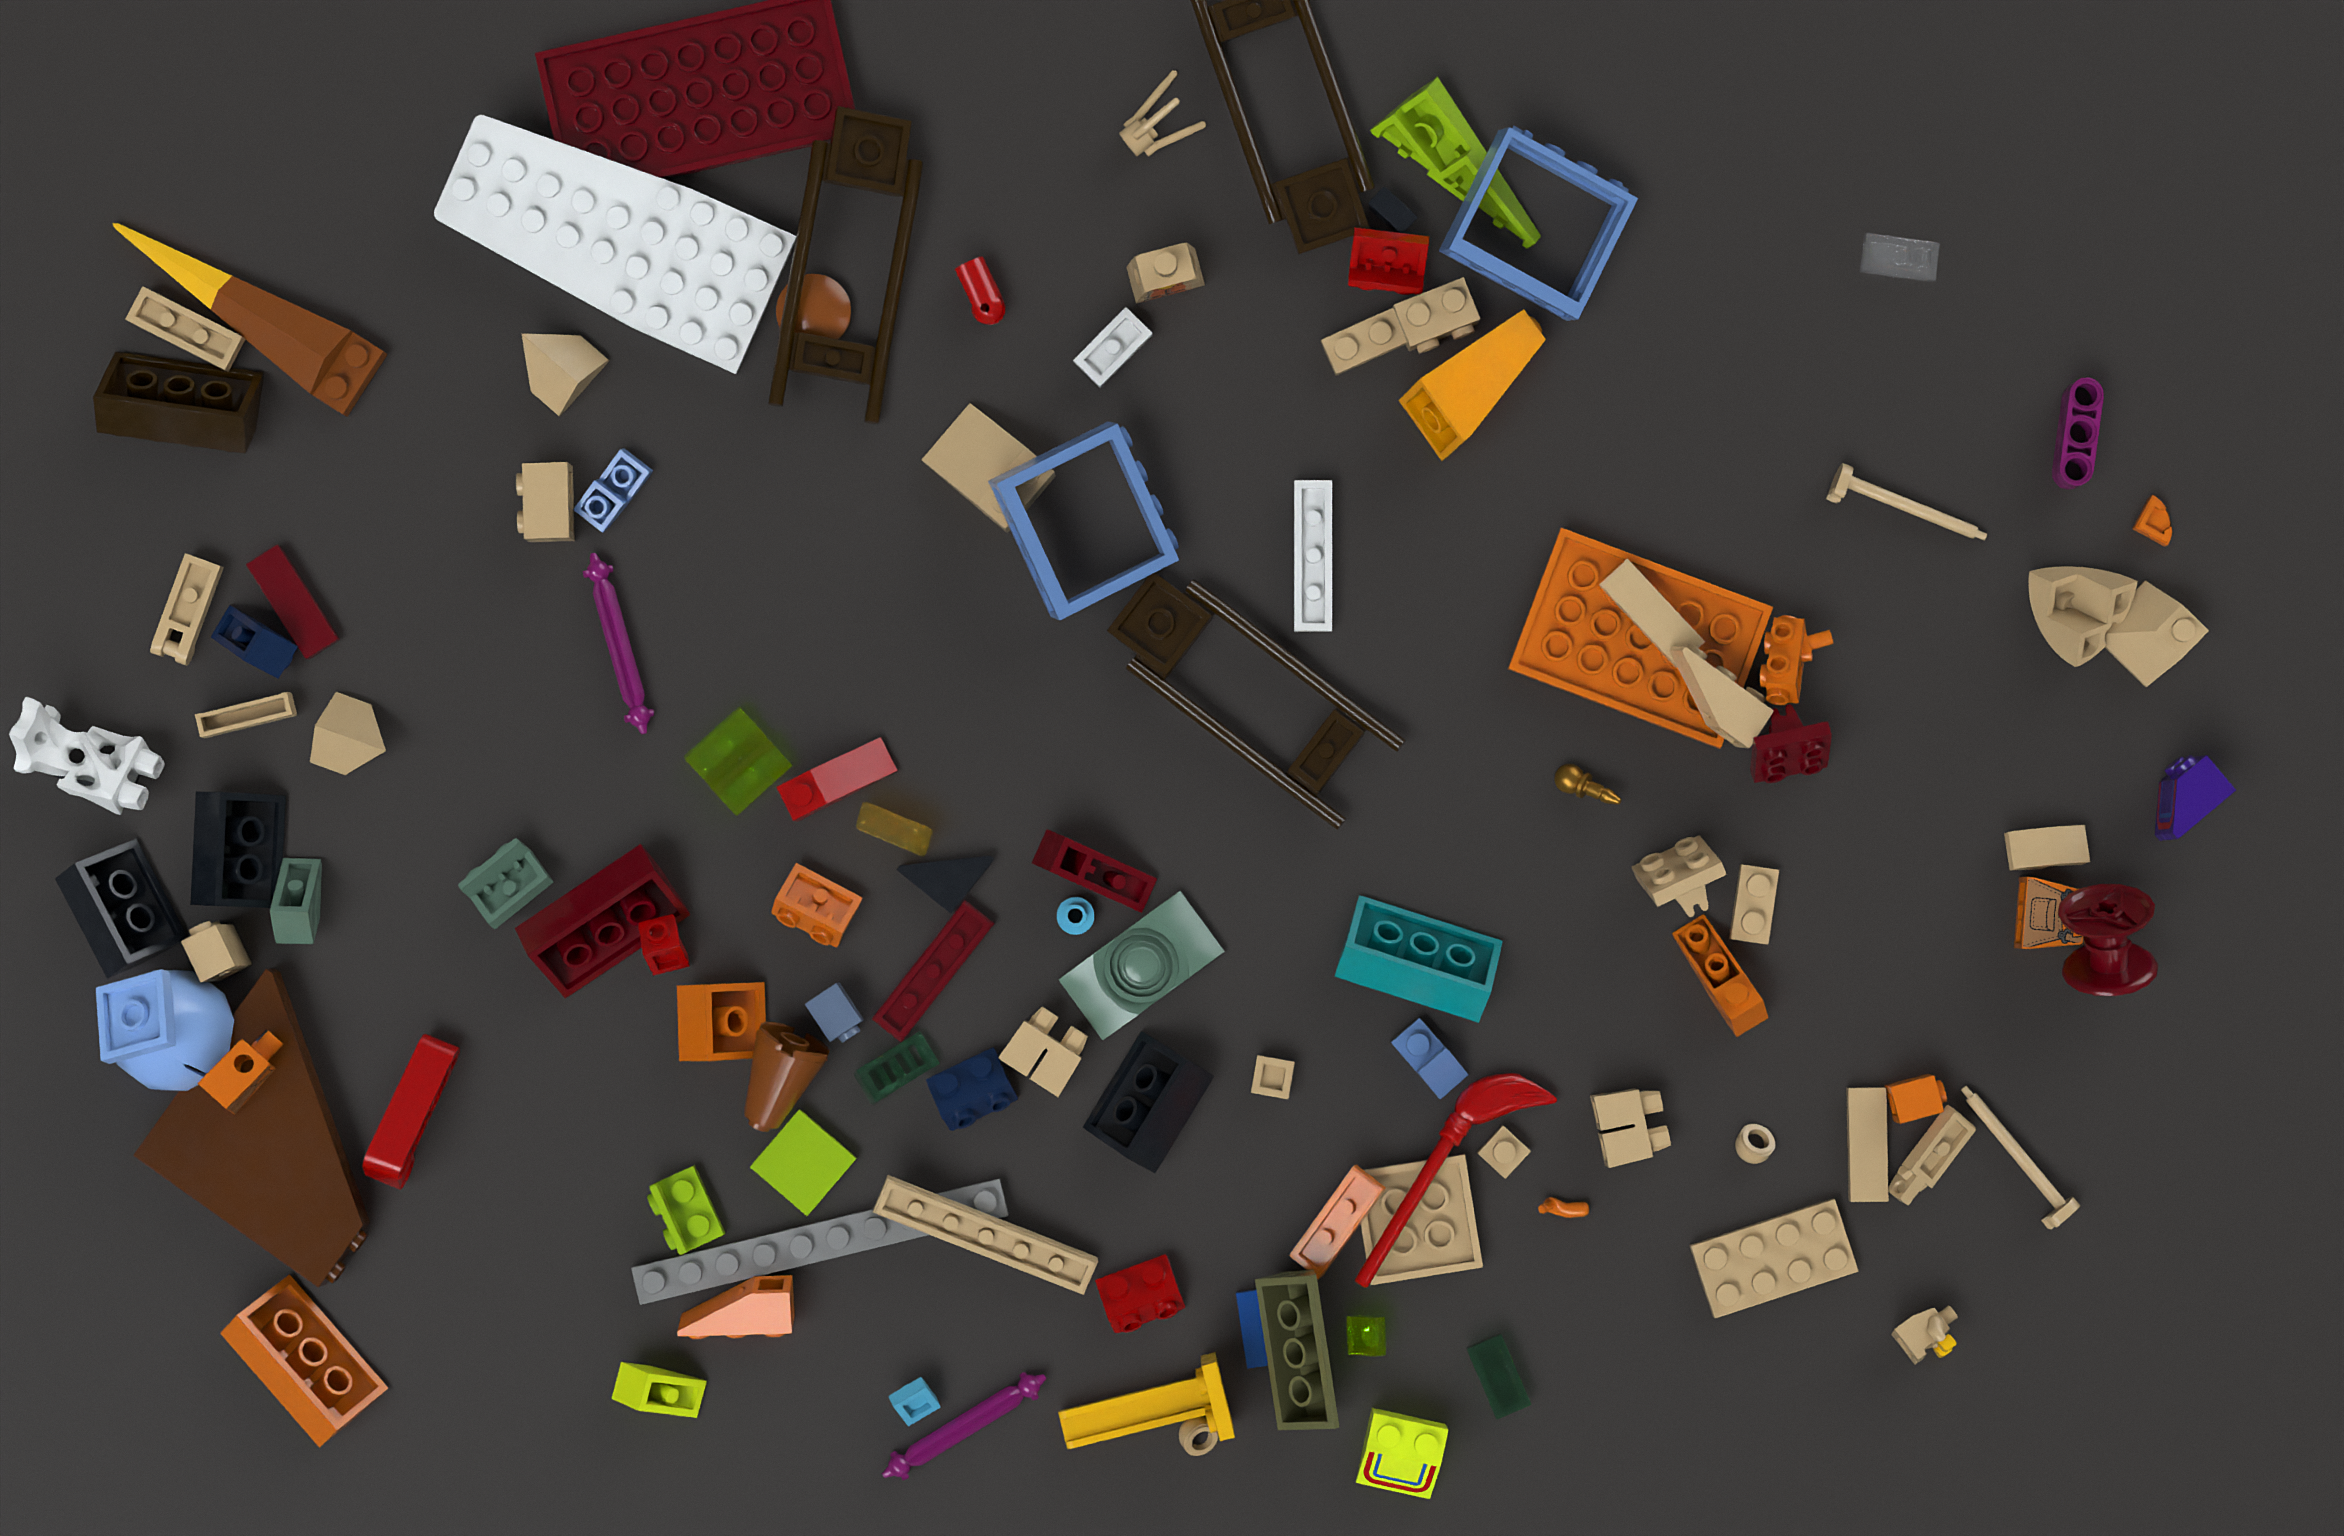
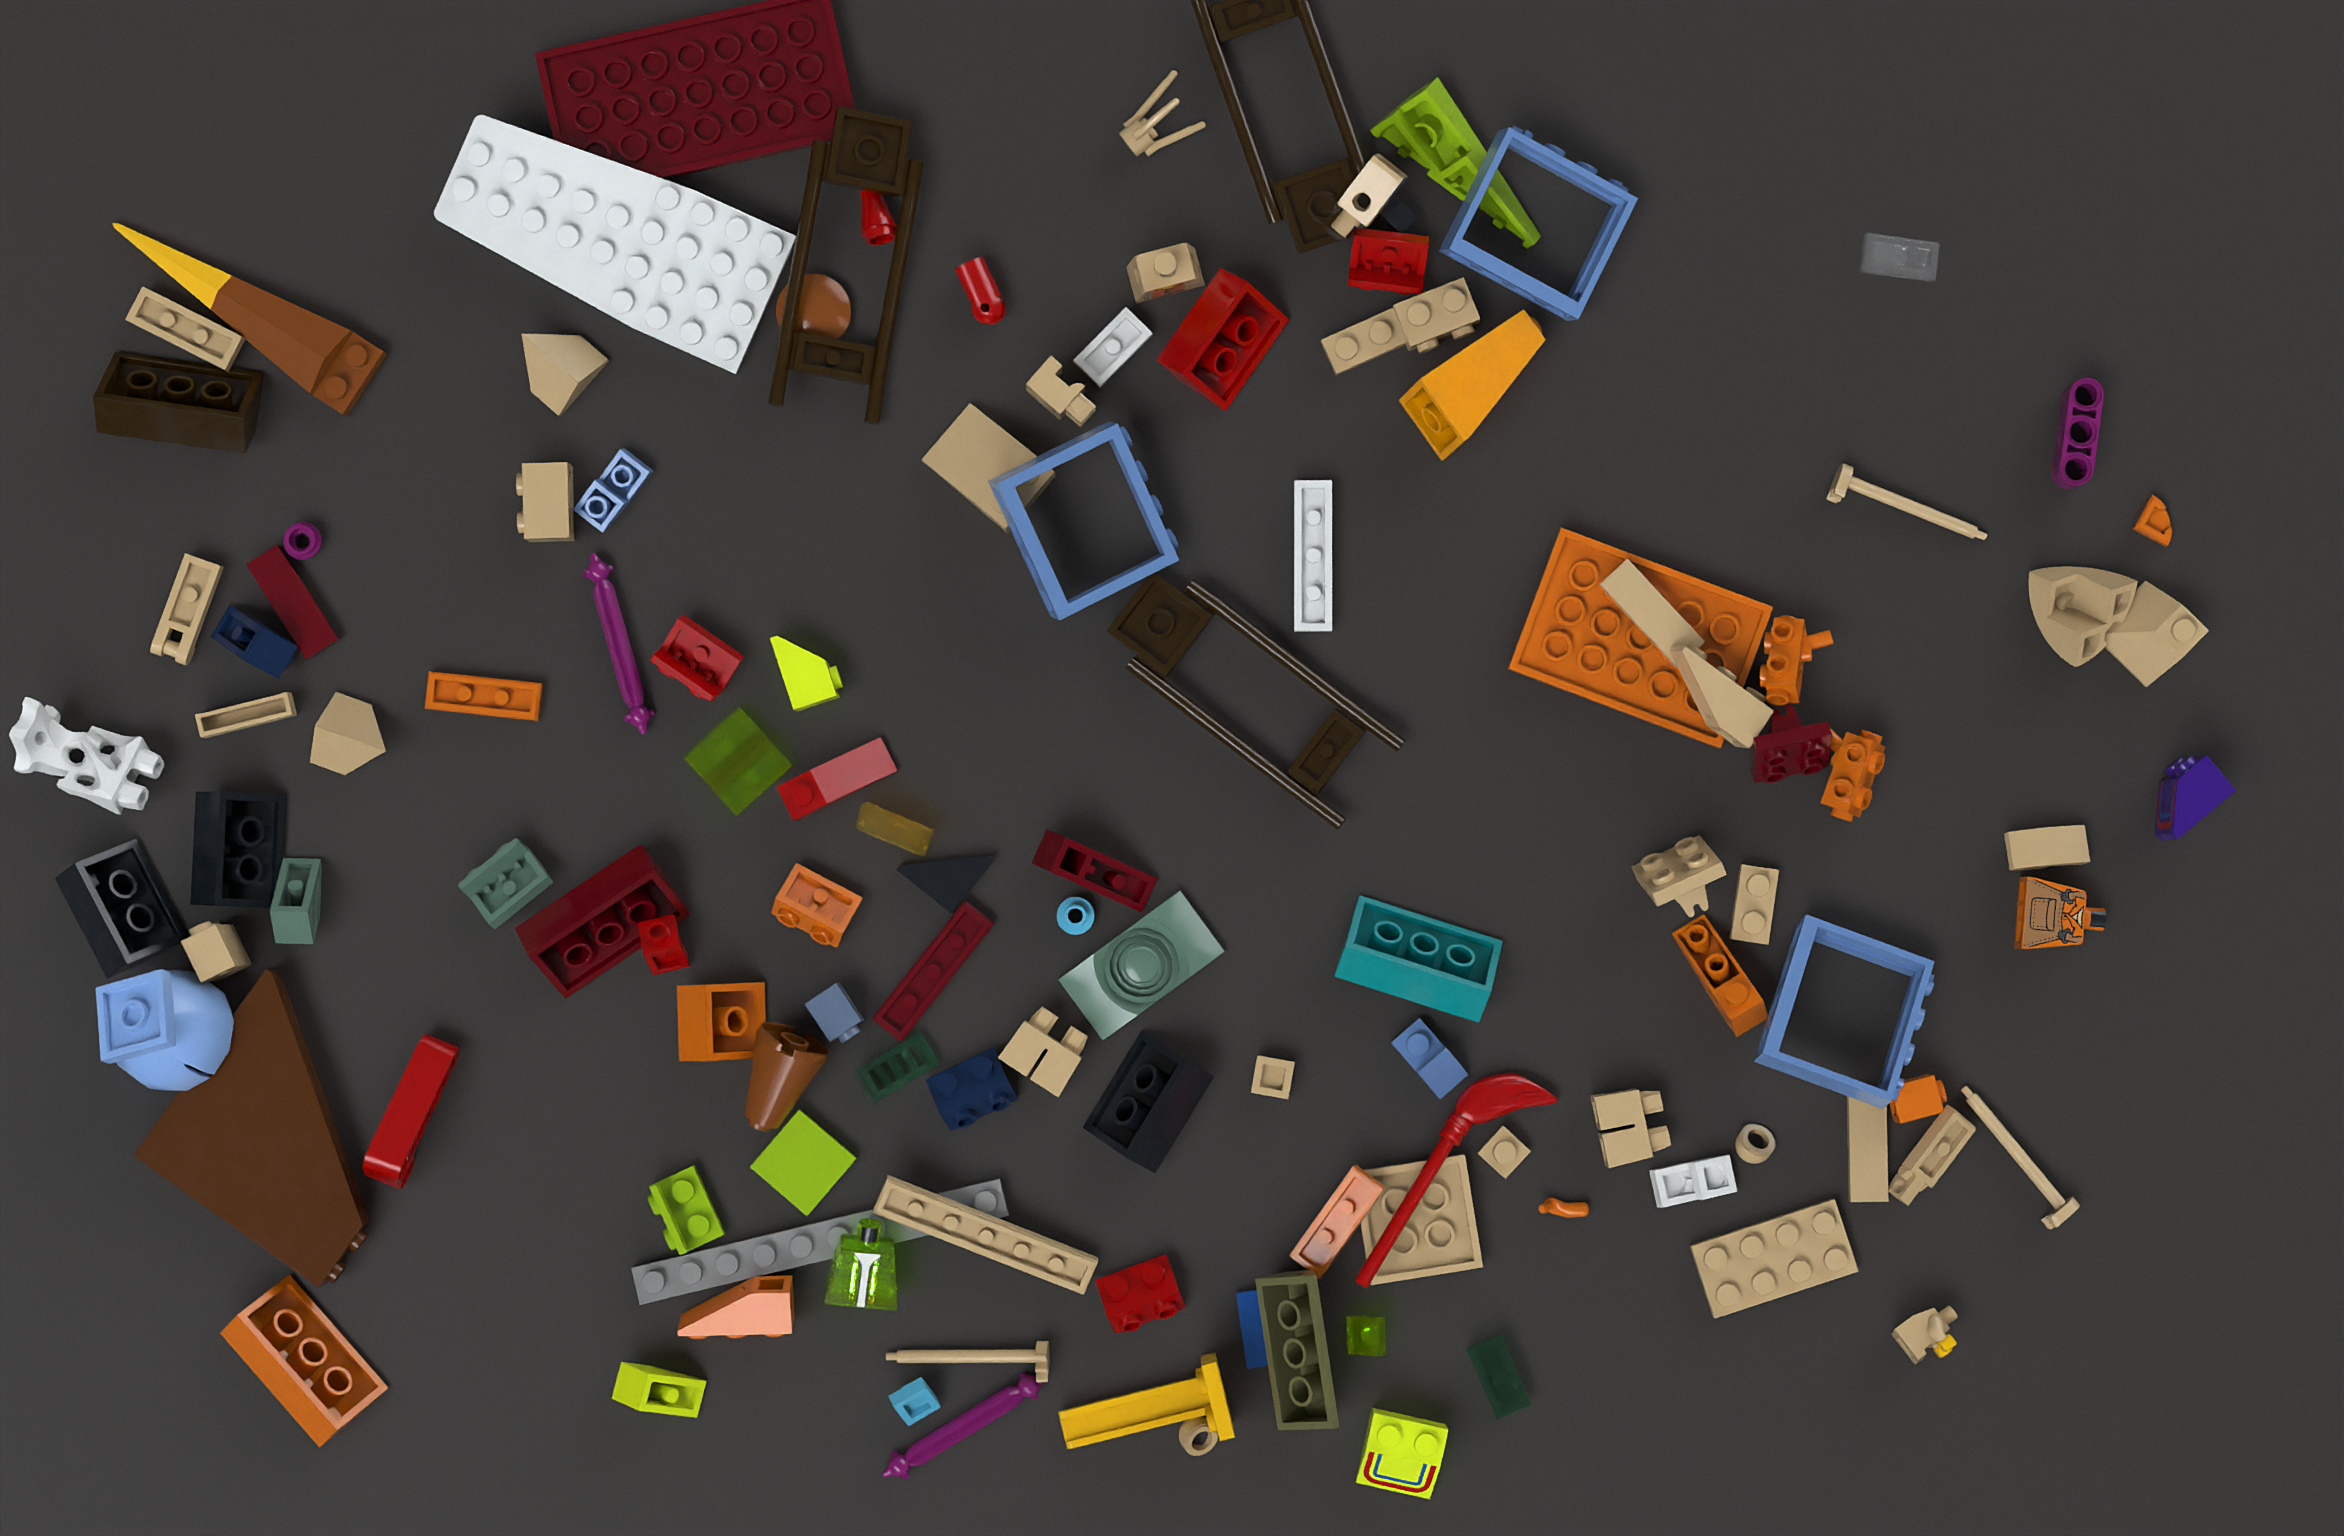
(229, 1084): orange torso -> none
(291, 537): none -> magenta plate
(483, 696): none -> orange tile
(697, 659): none -> red bracket
(805, 675): none -> neon yellow slope
(863, 1270): none -> clear neon green torso
(876, 219): none -> red cone
(1040, 1356): none -> tan piece
(1057, 395): none -> tan hips
(1223, 339): none -> red slope
(1377, 180): none -> tan torso
(1571, 779): pearl gold bar -> none
(1693, 1181): none -> white slope
(1853, 772): none -> orange brick
(1909, 1019): none -> medium blue window
(2108, 960): dark red piece -> none

